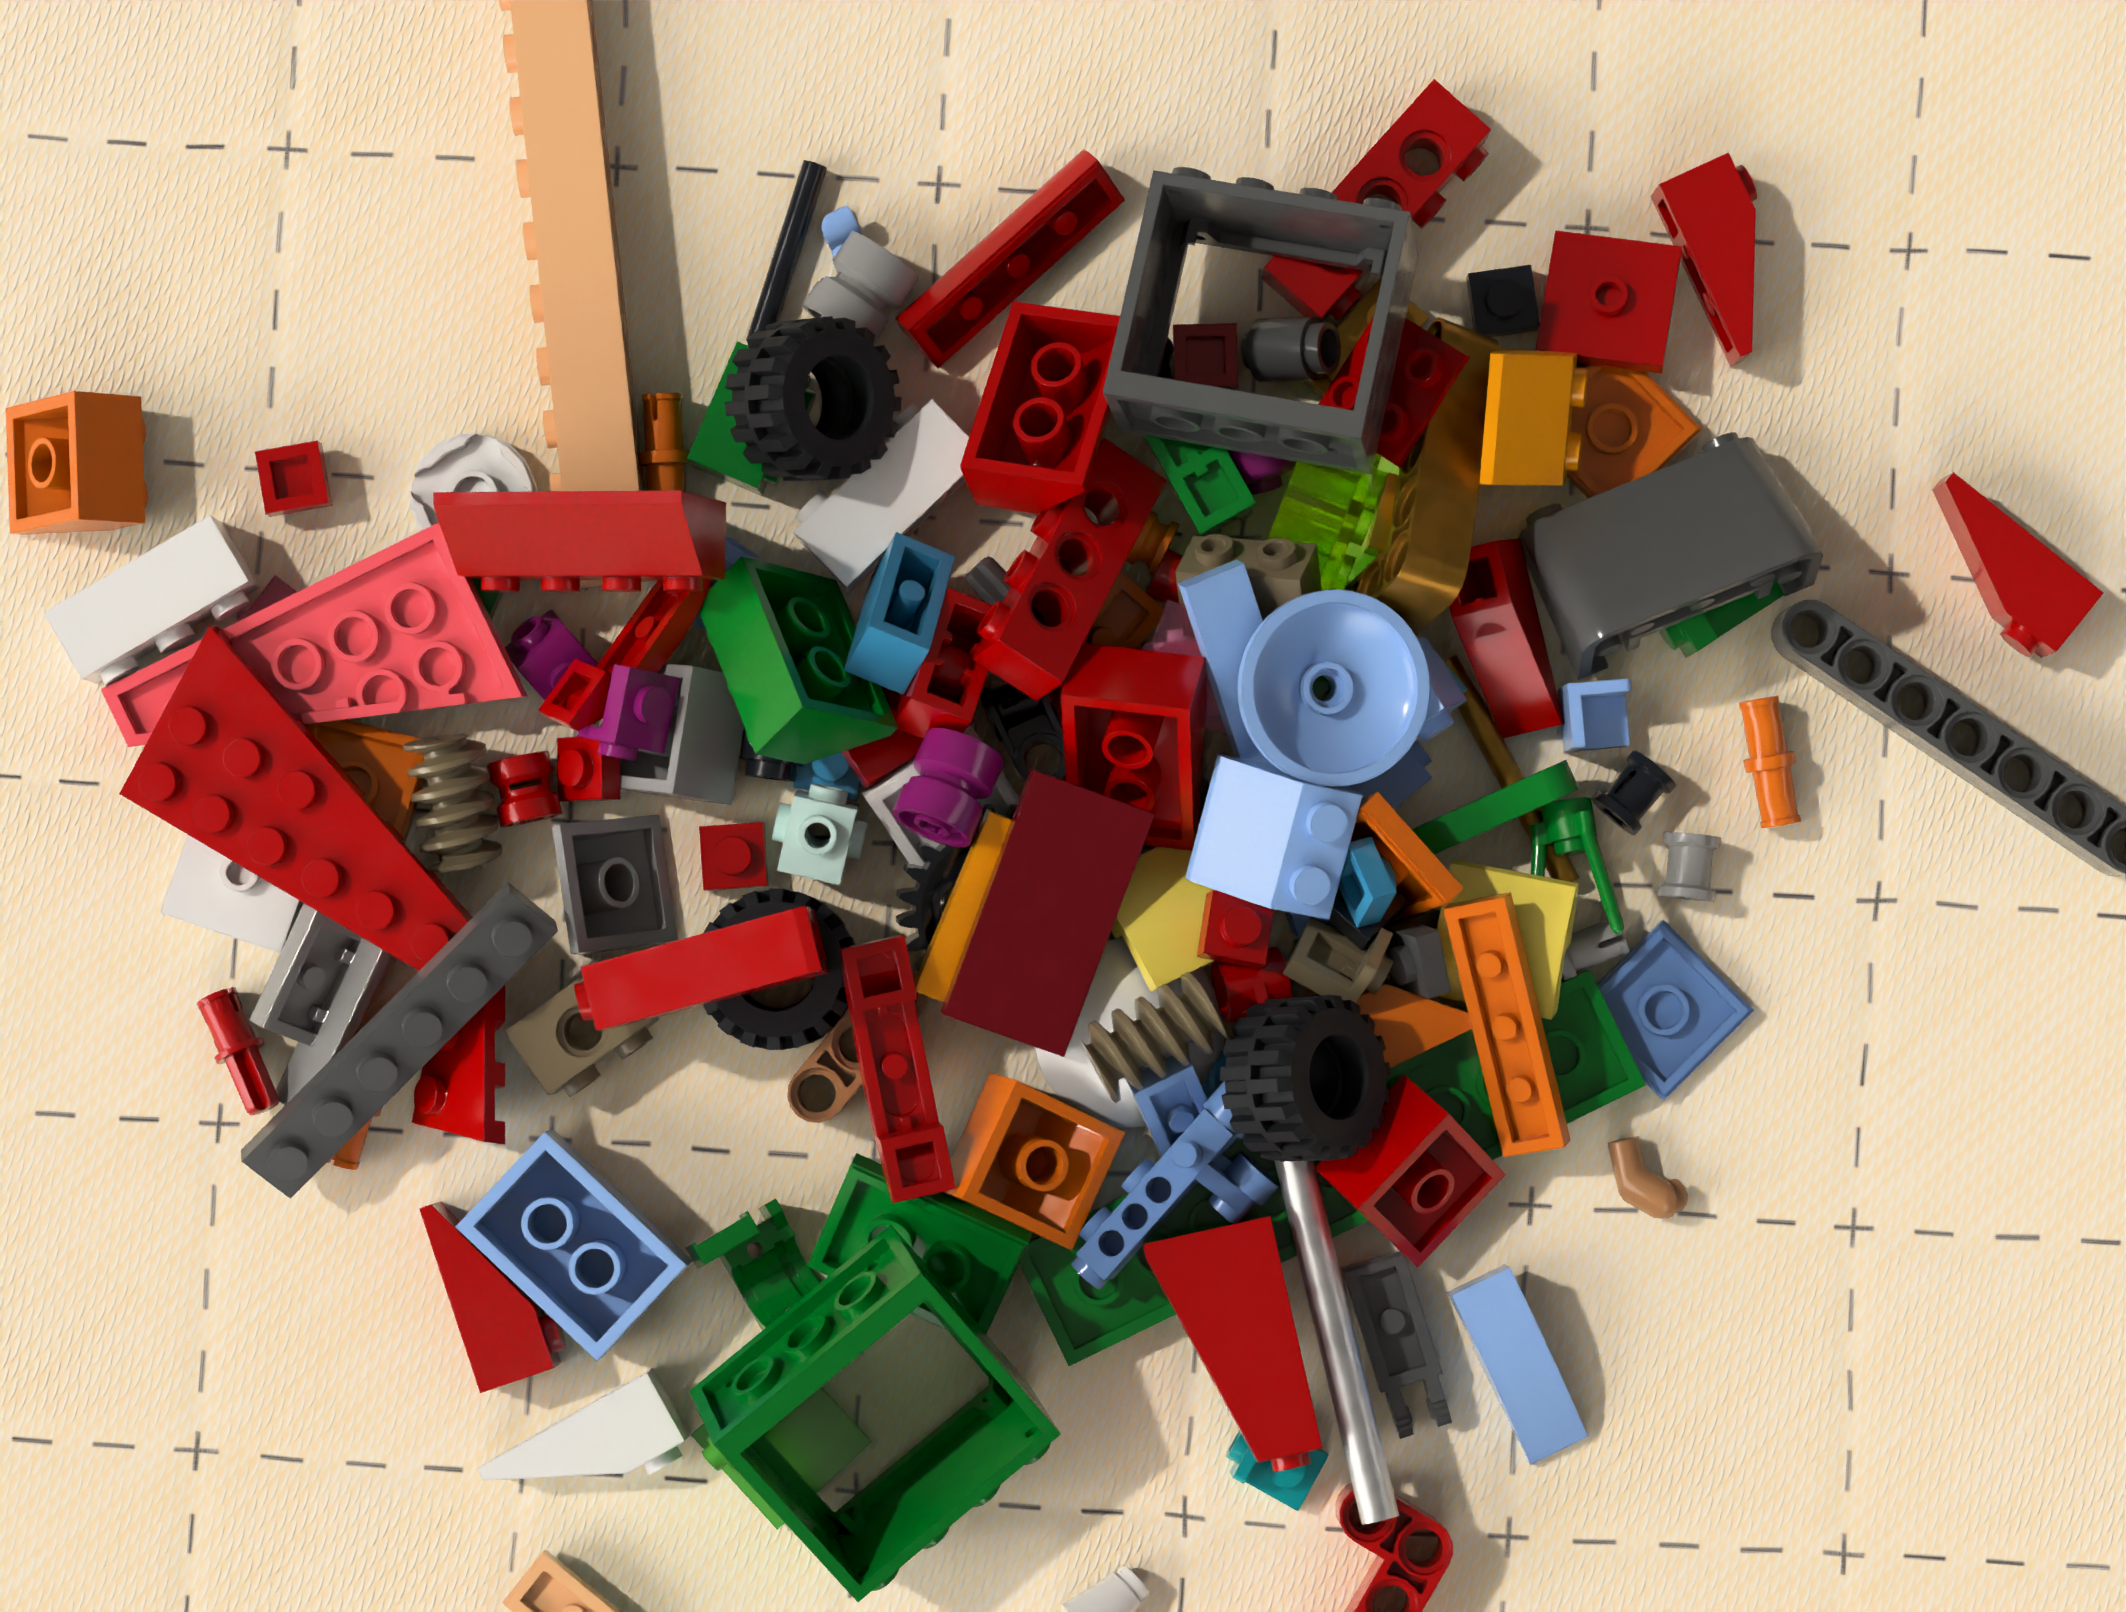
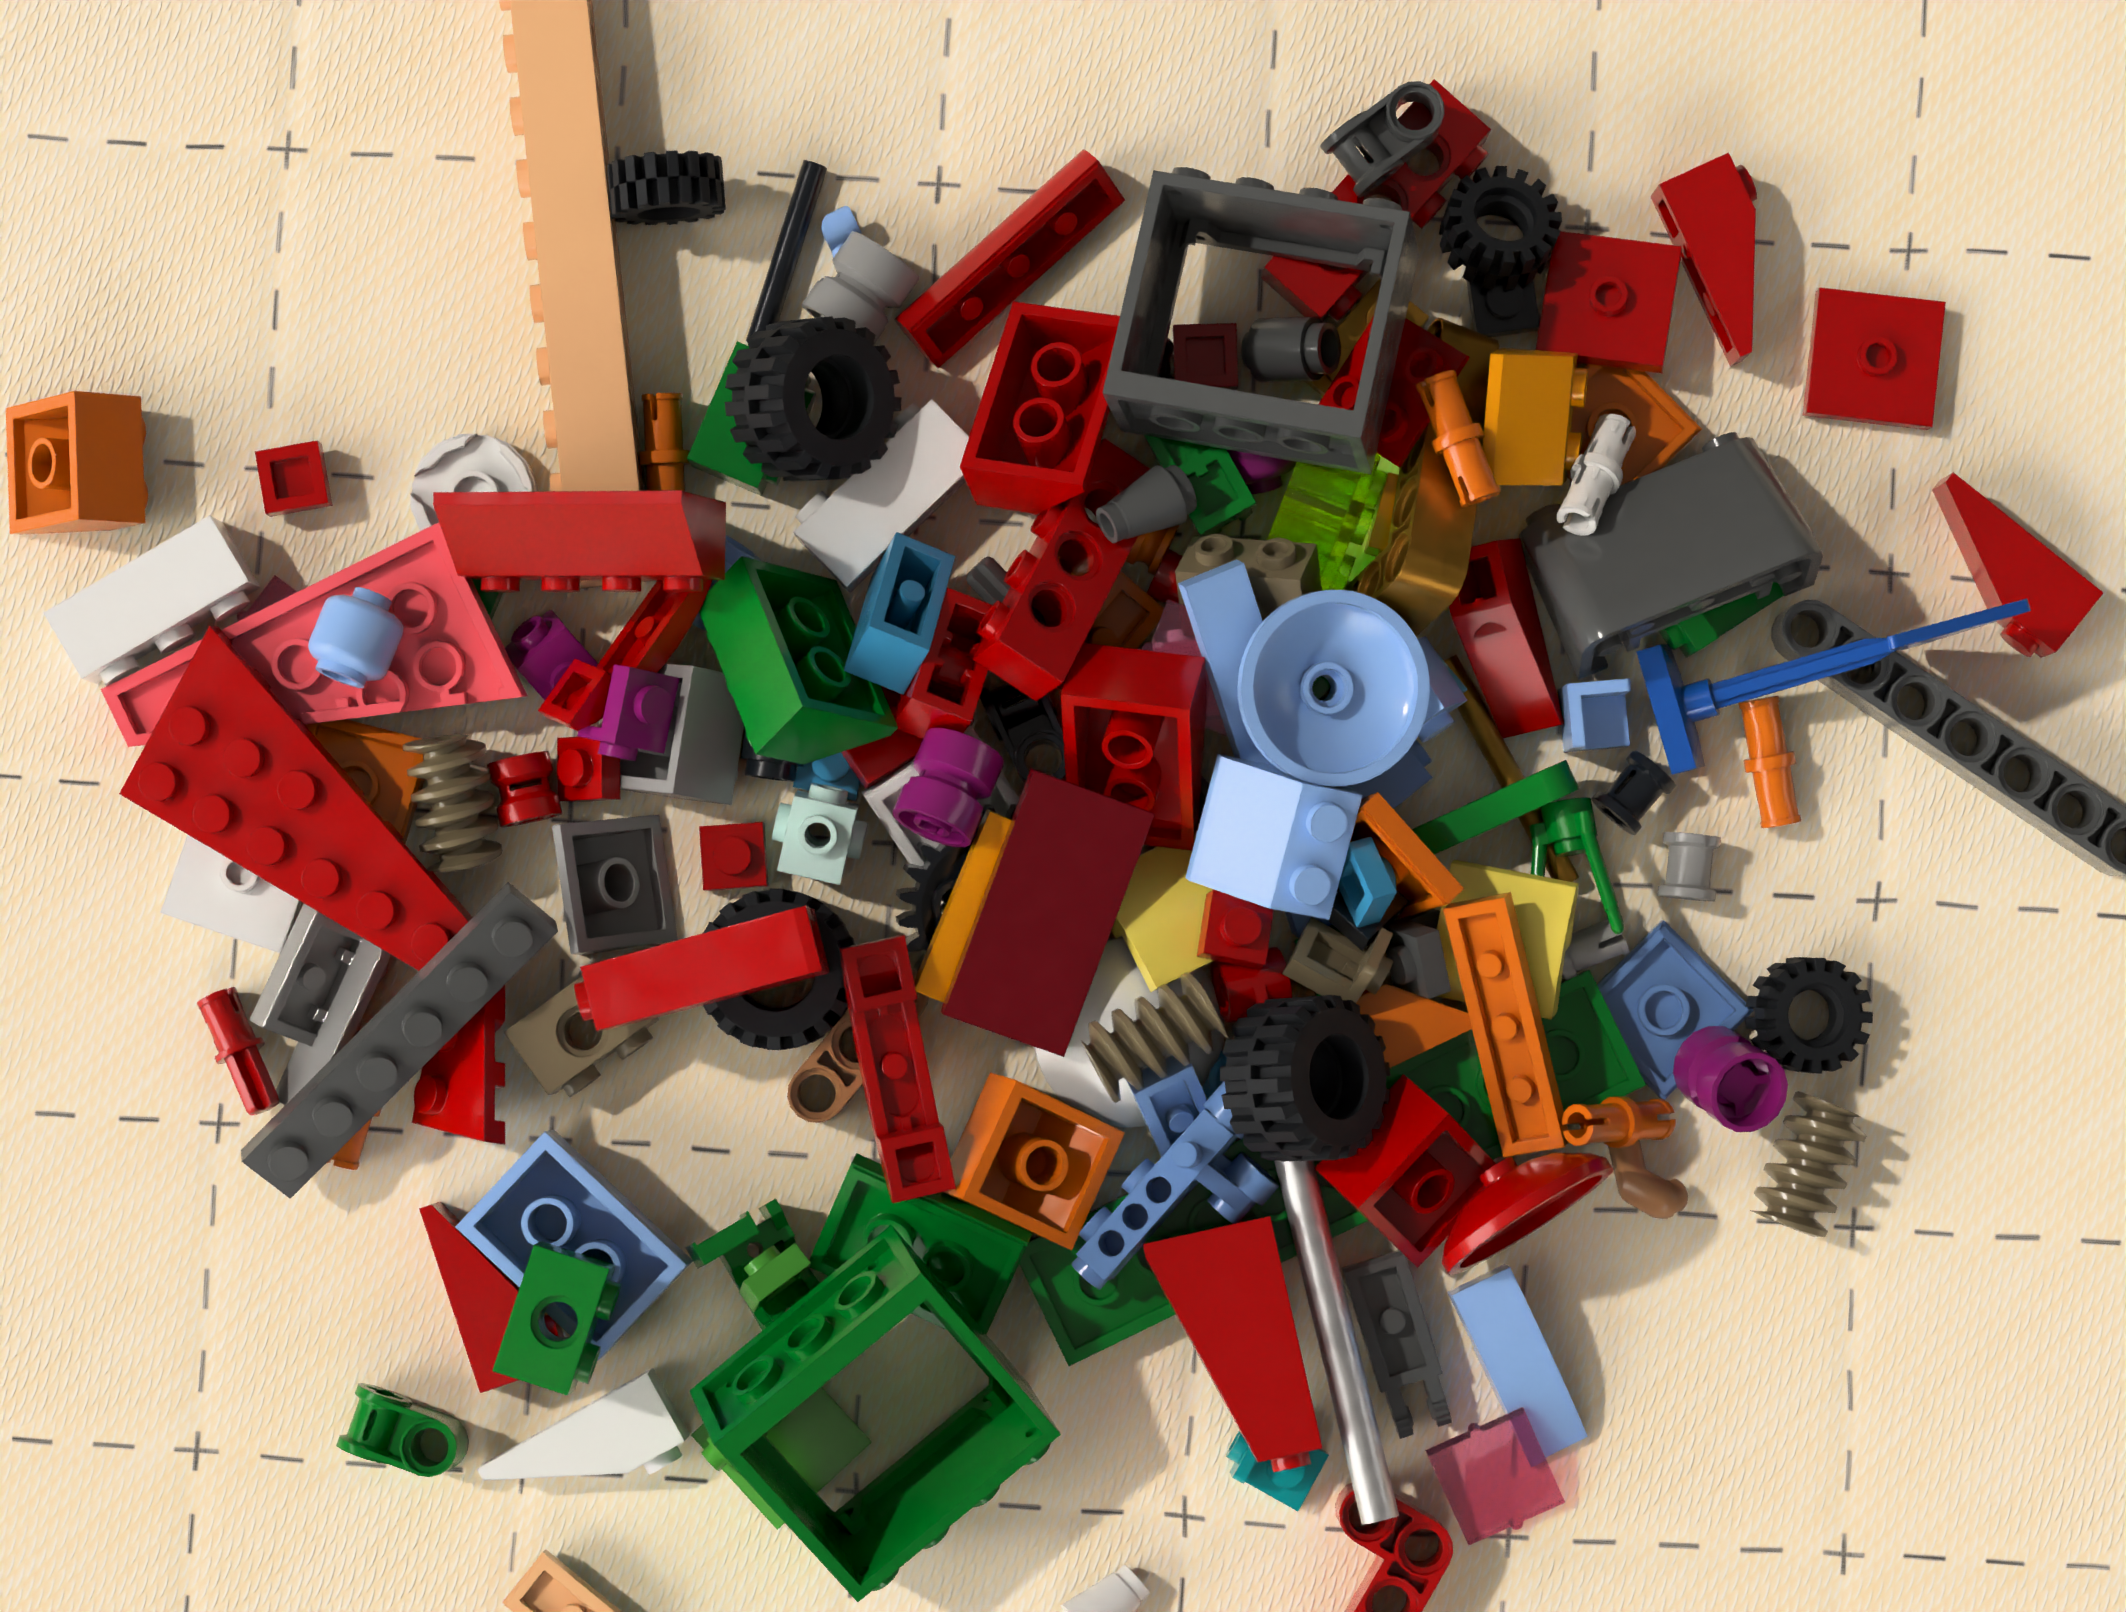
(355, 637): none -> light blue head
(390, 1430): none -> green piece
(528, 1347): none -> green brick
(666, 187): none -> black tyre
(772, 1274): none -> bright green plate
(1149, 504): none -> dark grey cone
(1382, 137): none -> dark grey piece
(1458, 438): none -> orange pin
(1495, 1476): none -> clear pink piece
(1503, 198): none -> black tyre
(1518, 1203): none -> red dish
(1596, 474): none -> white pin
(1618, 1122): none -> orange pin
(1682, 705): none -> blue piece
(1730, 1078): none -> magenta wheel
(1809, 1165): none -> dark tan piece
(1844, 1022): none -> black tyre
(1874, 358): none -> red plate

